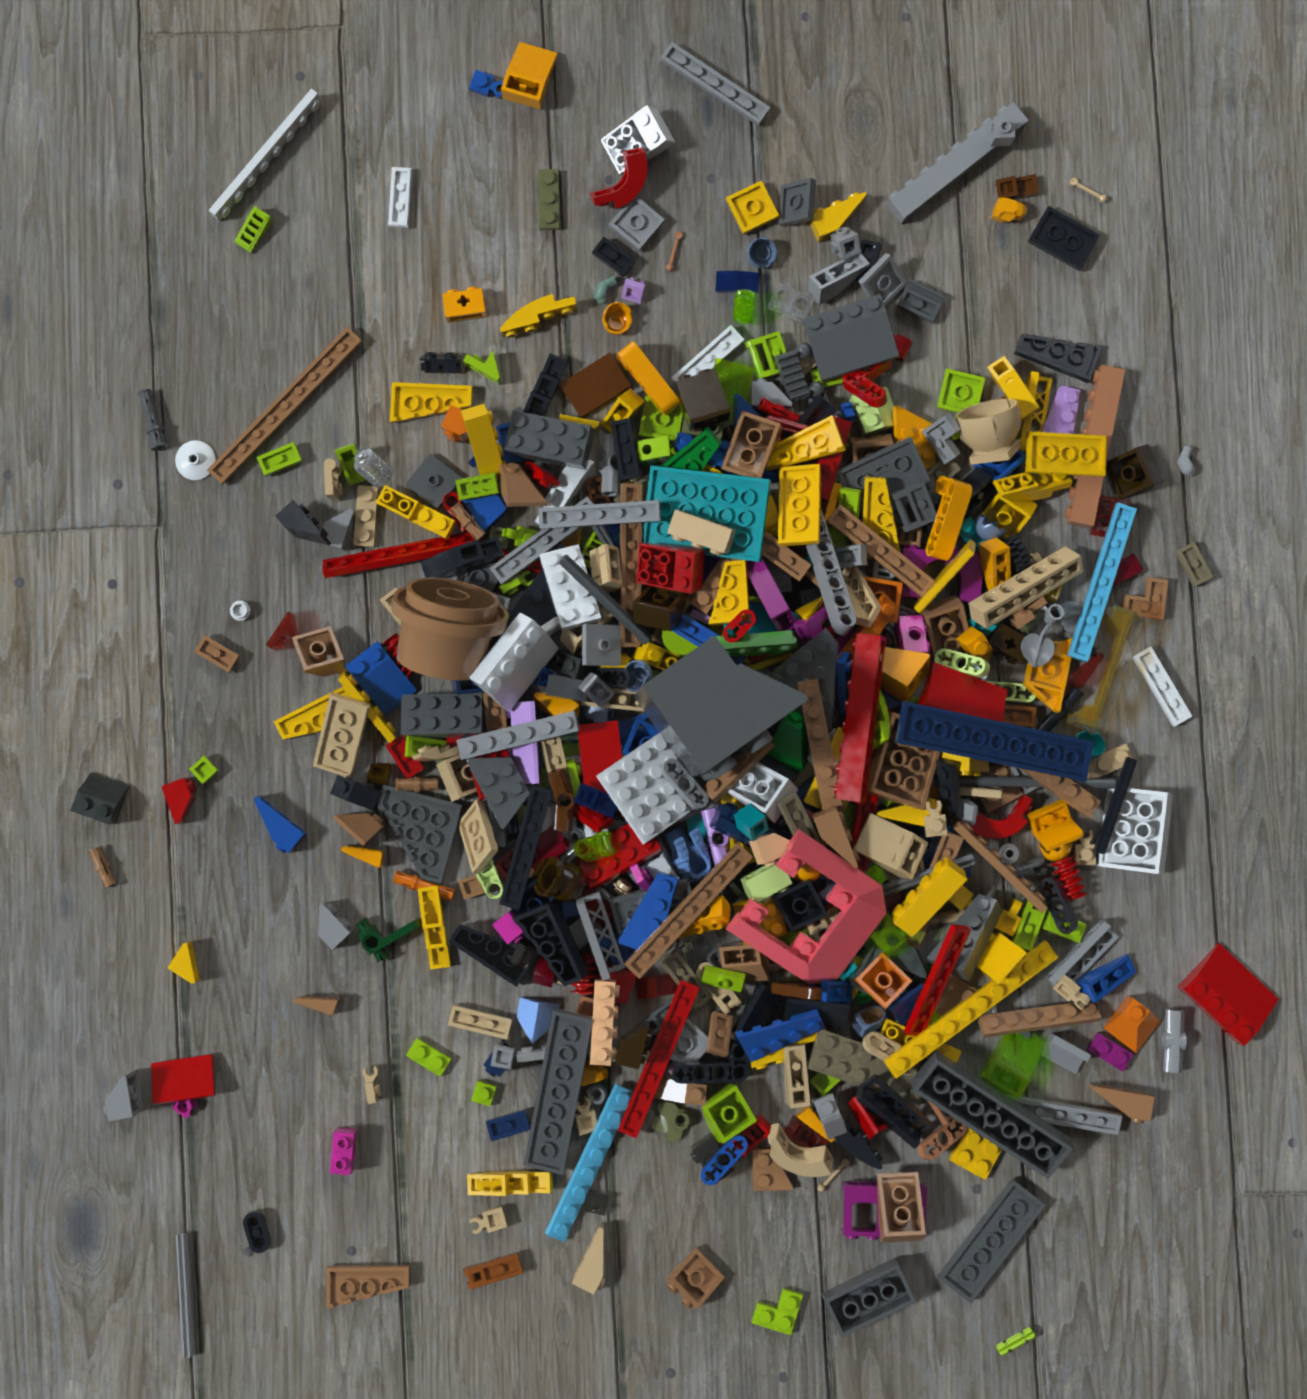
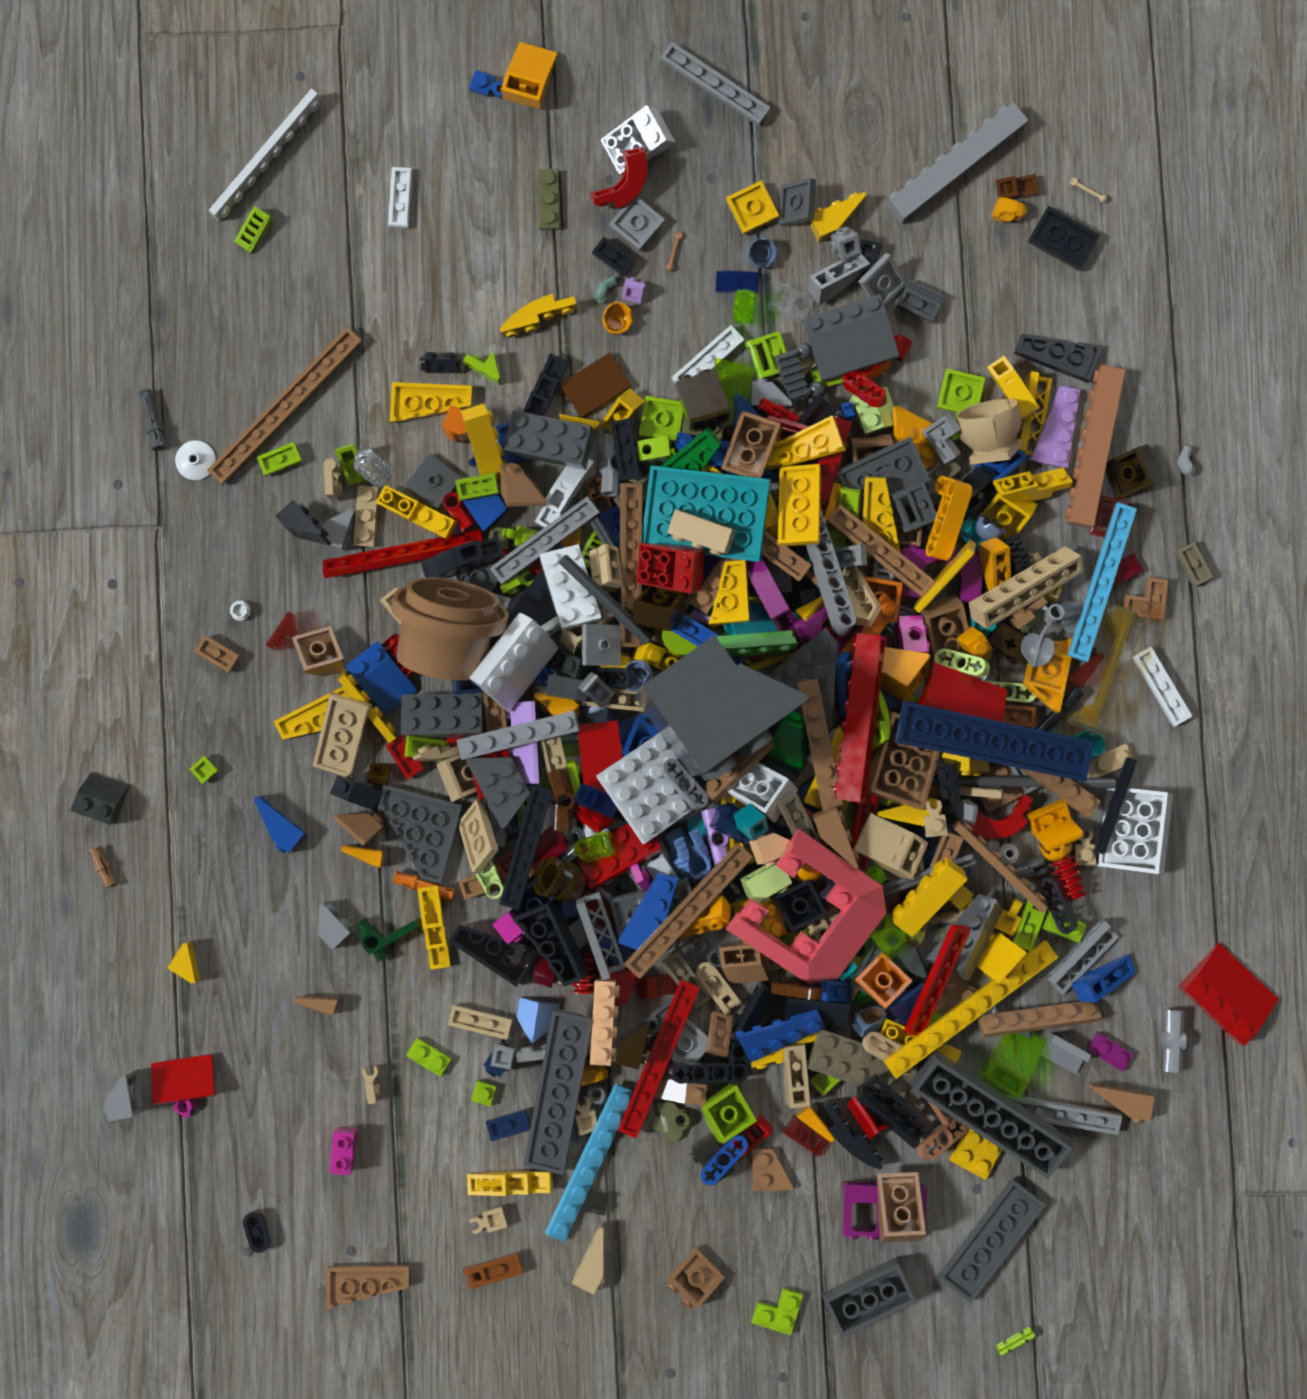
(179, 797): red slope -> none
(185, 1298): light grey axle -> none
(416, 784): medium nougat pin -> none
(467, 521): medium nougat pin -> none
(474, 307): light orange brick -> none
(544, 476): red slope -> none
(585, 1006): nougat plate -> none
(599, 514): light grey plate -> none
(622, 886): tan plate -> none
(647, 376): light orange beam -> none
(723, 978): lime plate -> none
(736, 622): red beam -> none
(798, 1159): tan arch -> none
(830, 1116): light grey slope -> none
(844, 1163): tan hinge -> none
(1002, 131): light grey brick -> none
(1066, 454): yellow tile -> none
(1070, 991): tan plate -> none
(1132, 1023): orange slope -> none

